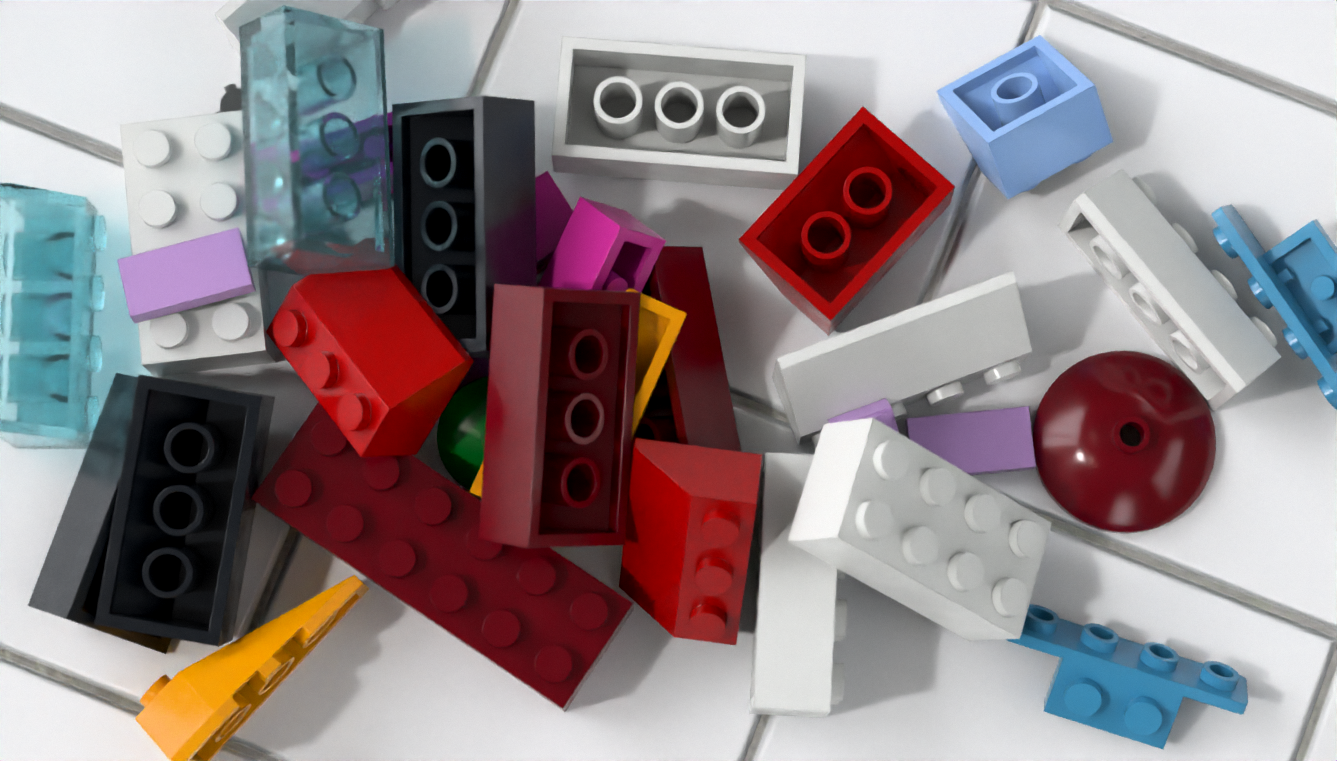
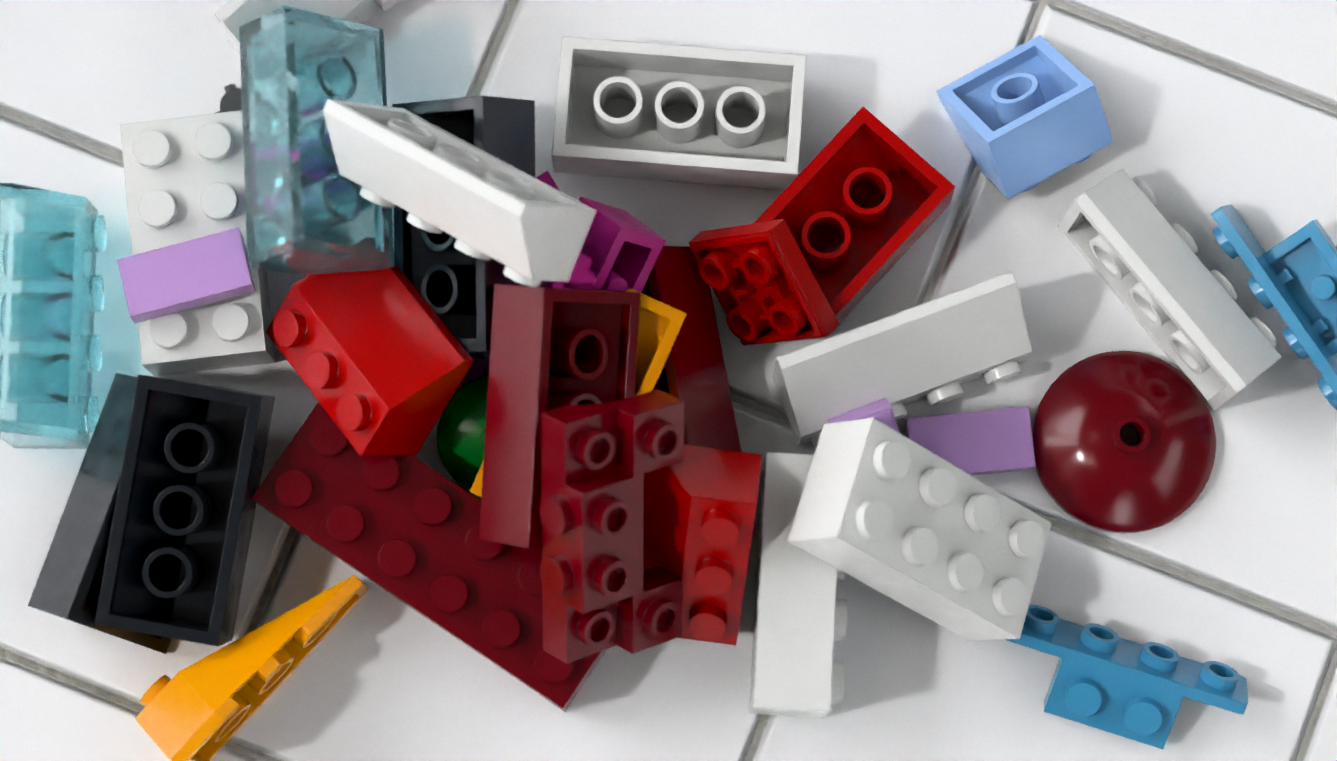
(458, 191): none -> white slope
(595, 525): none -> dark red bracket
(763, 283): none -> red tile

